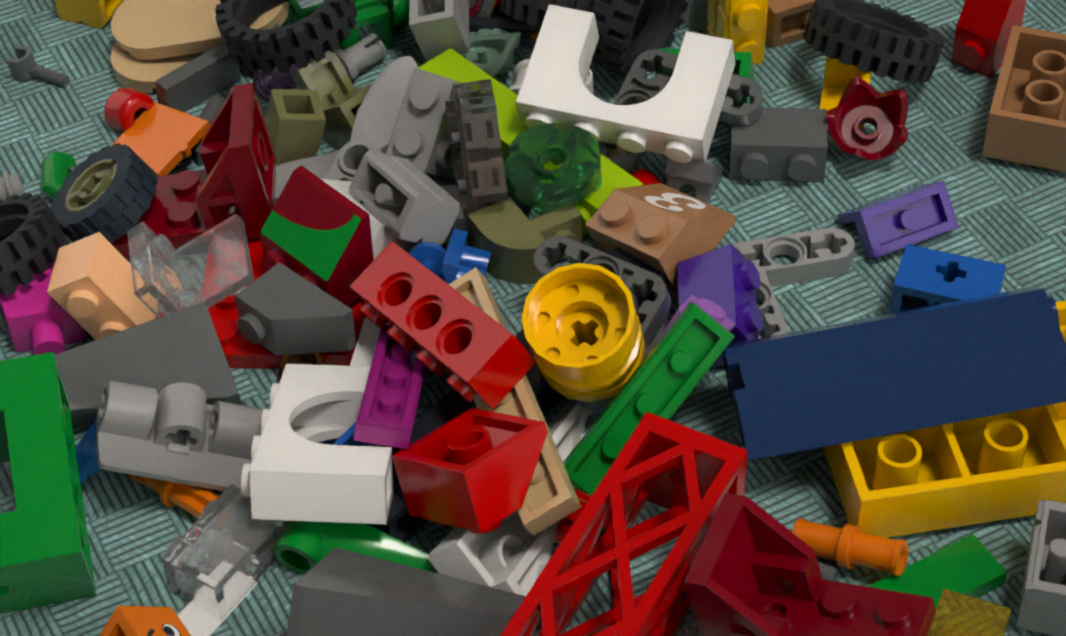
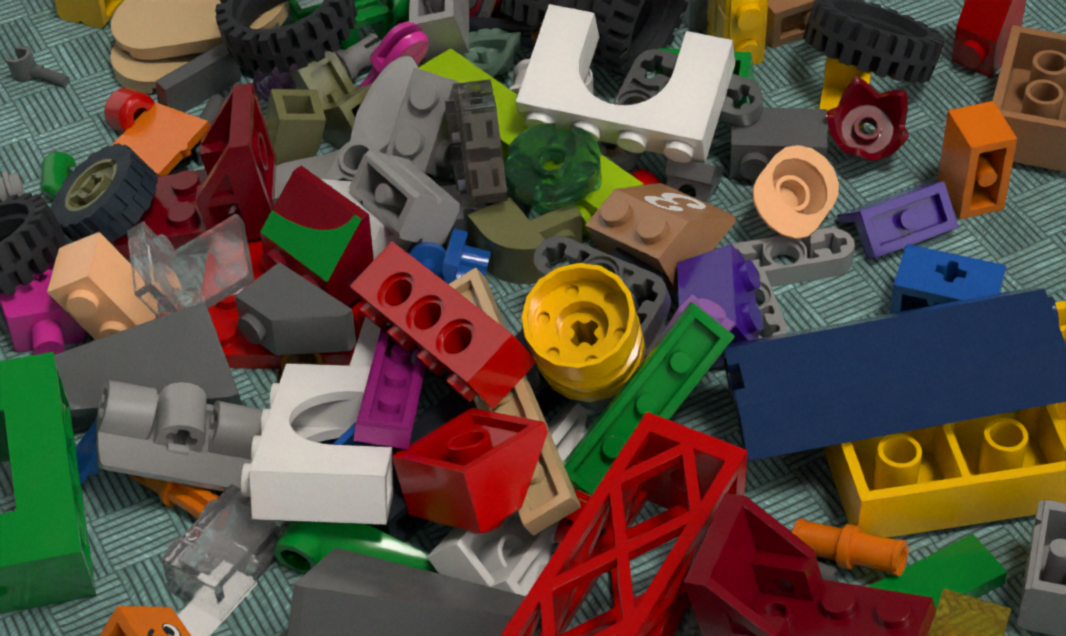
(400, 41): none -> dark pink arm
(795, 191): none -> light nougat piece
(977, 159): none -> orange brick

